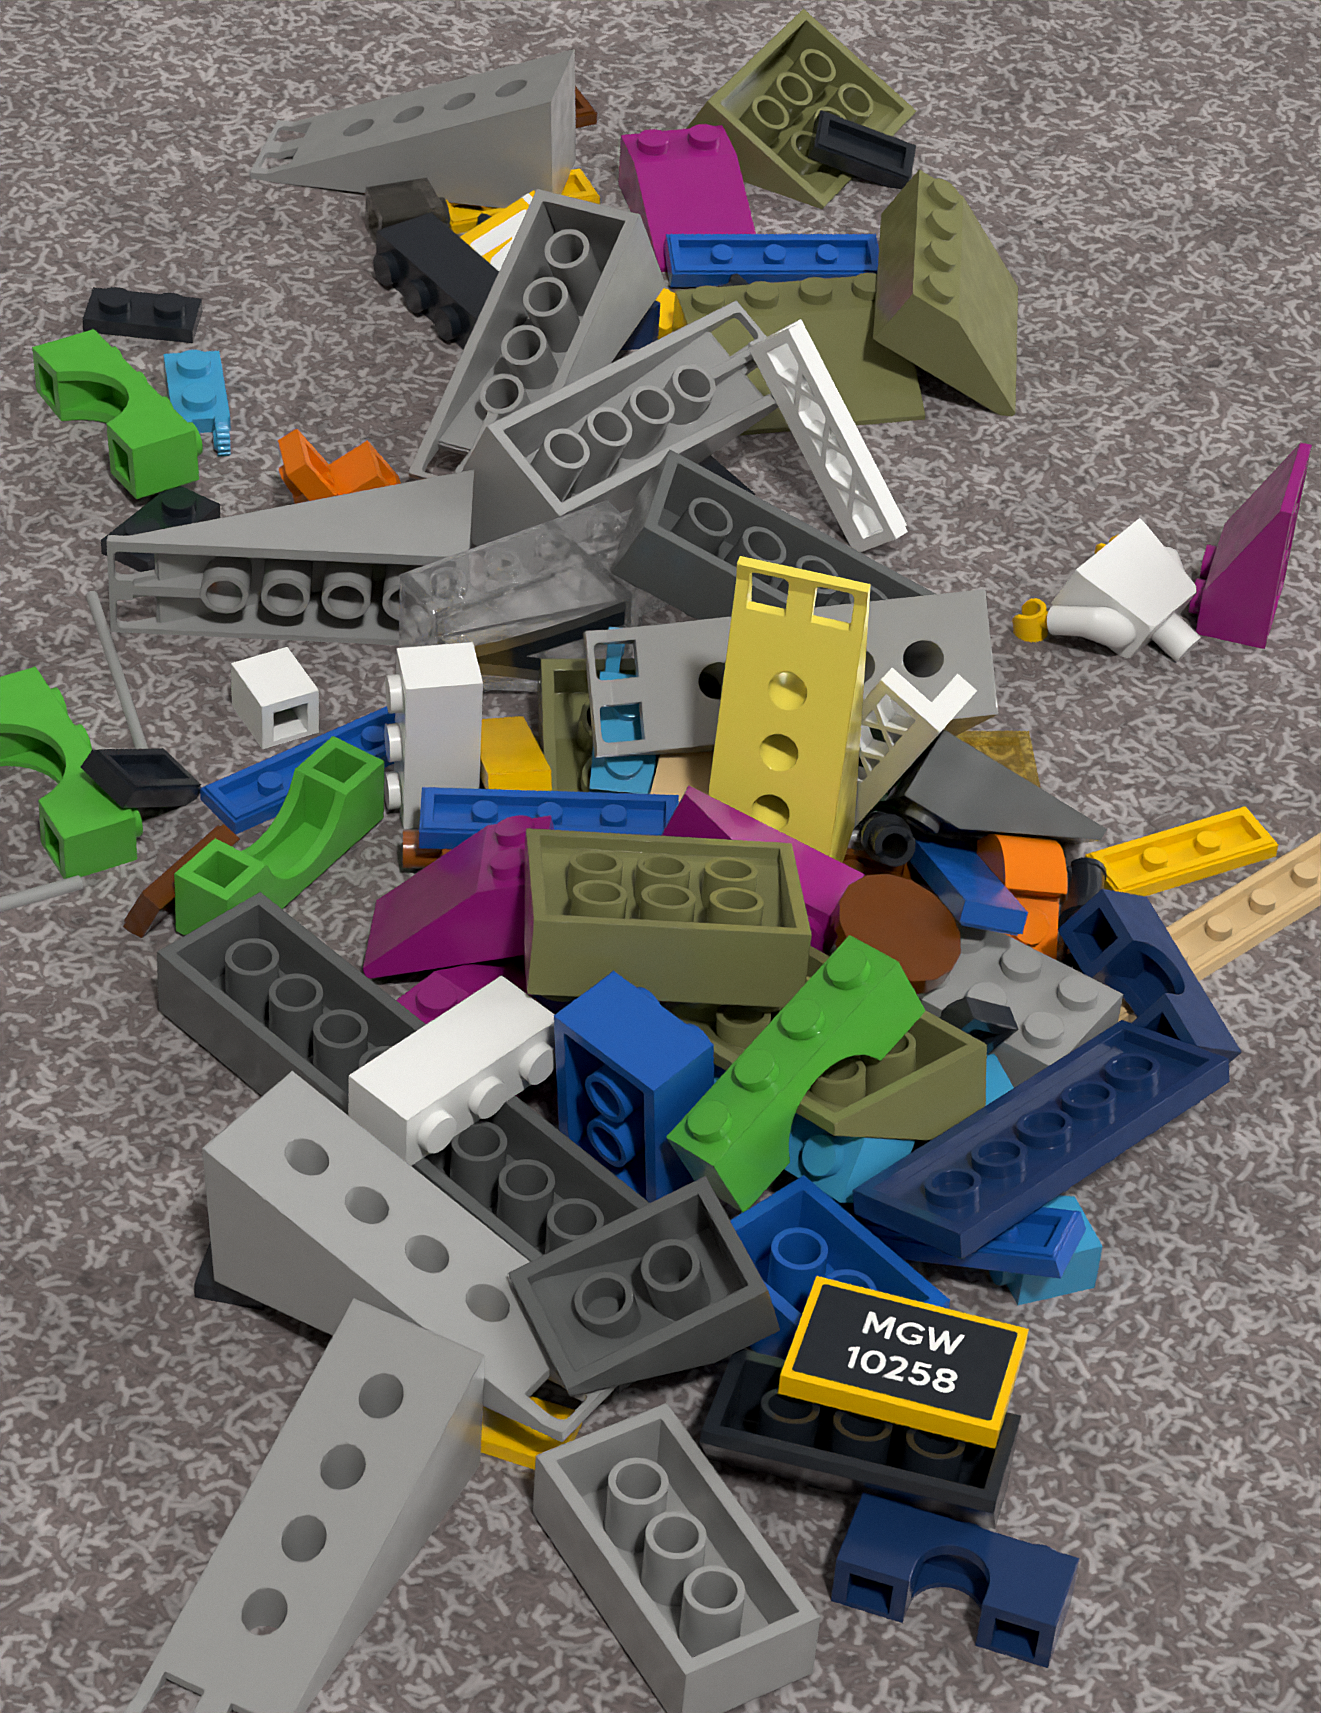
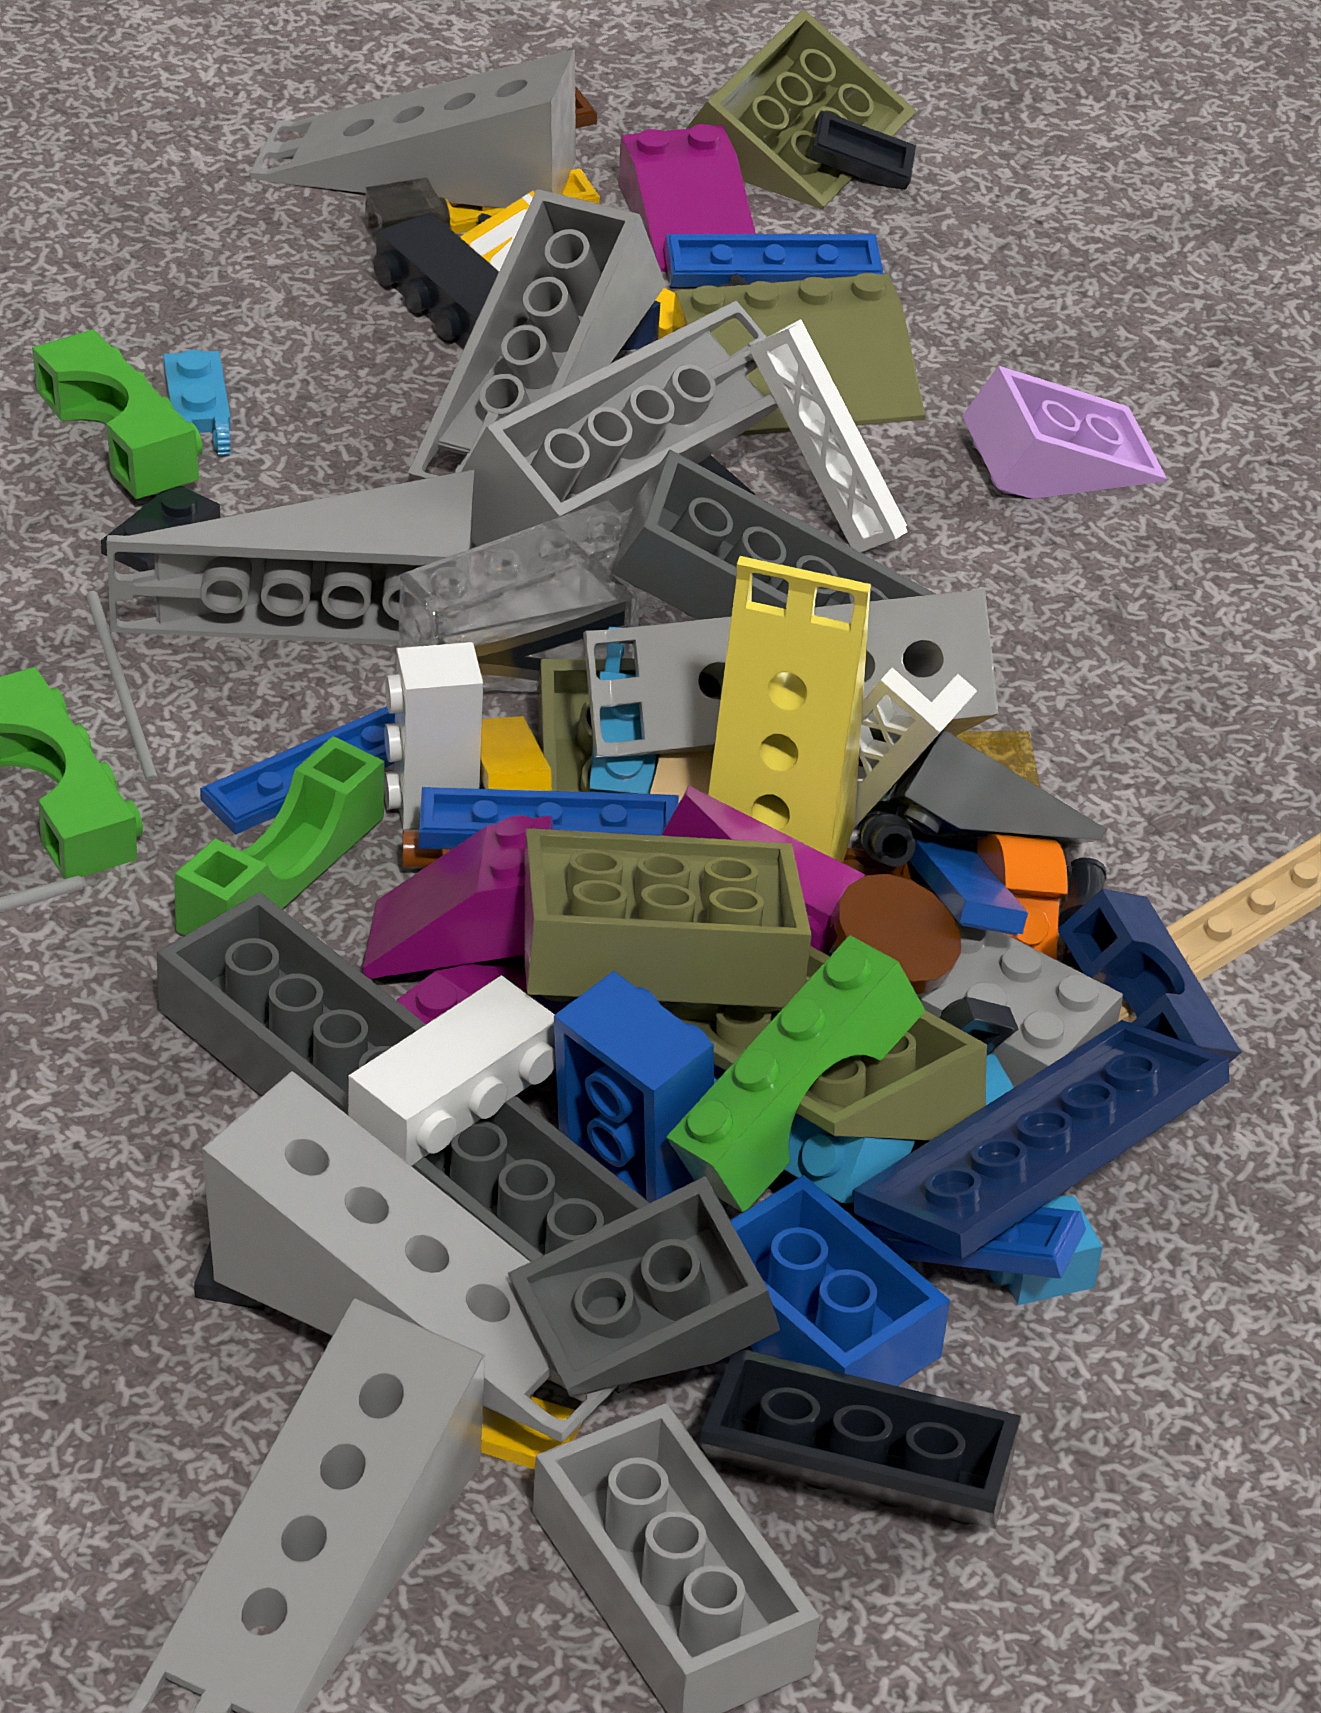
(141, 777): black tile -> none
(142, 314): black plate -> none
(159, 897): reddish brown tile -> none
(275, 697): white brick -> none
(312, 478): orange brick -> none
(902, 1551): dark blue arch -> none
(904, 1361): tile -> none
(947, 294): olive slope -> none
(1056, 438): none -> lavender slope
(1120, 599): white torso -> none
(1186, 853): yellow tile -> none
(1252, 559): magenta slope -> none

